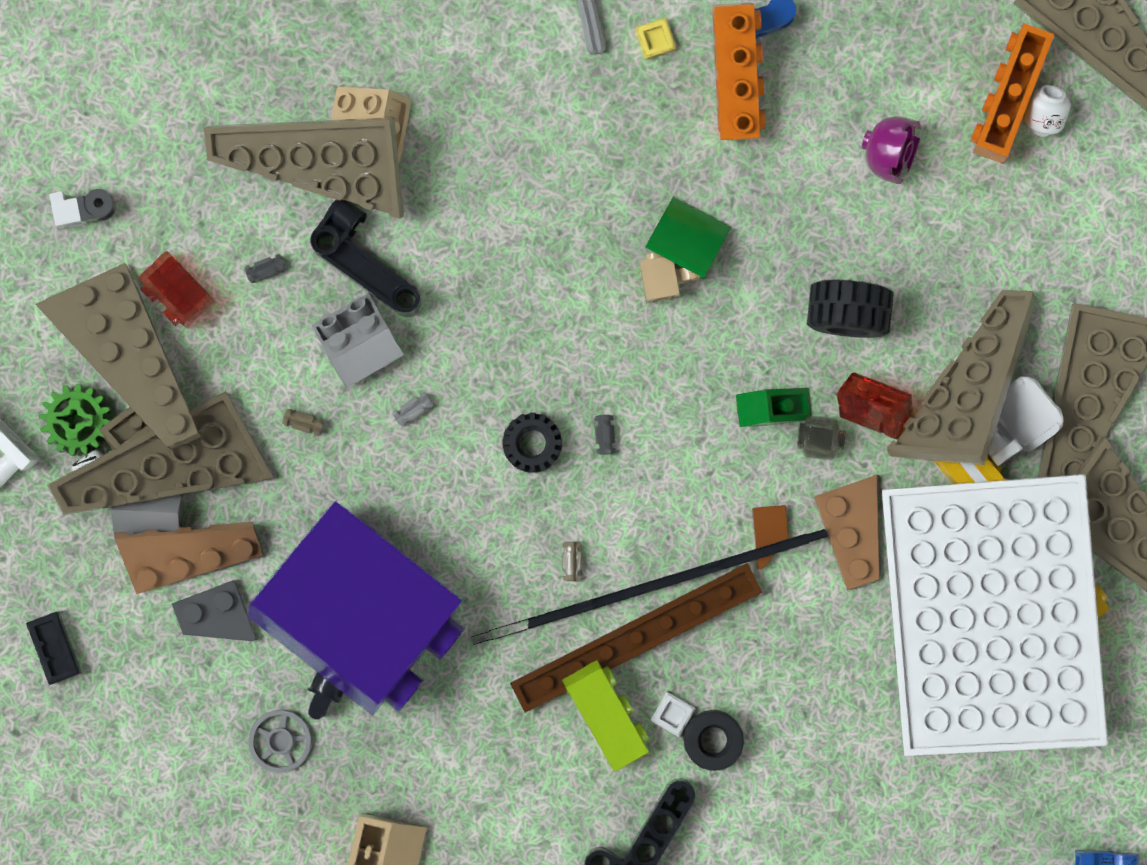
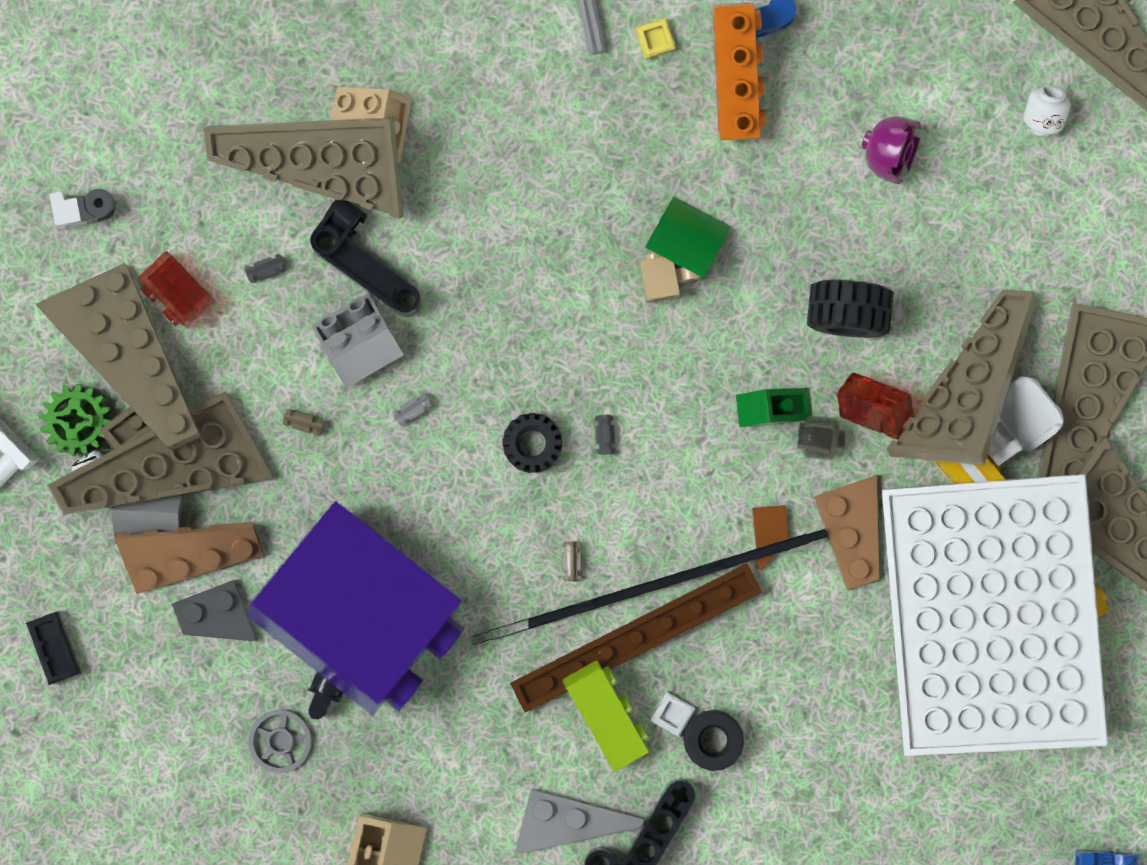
(560, 820): none -> light grey wing
(1013, 93): orange brick -> none

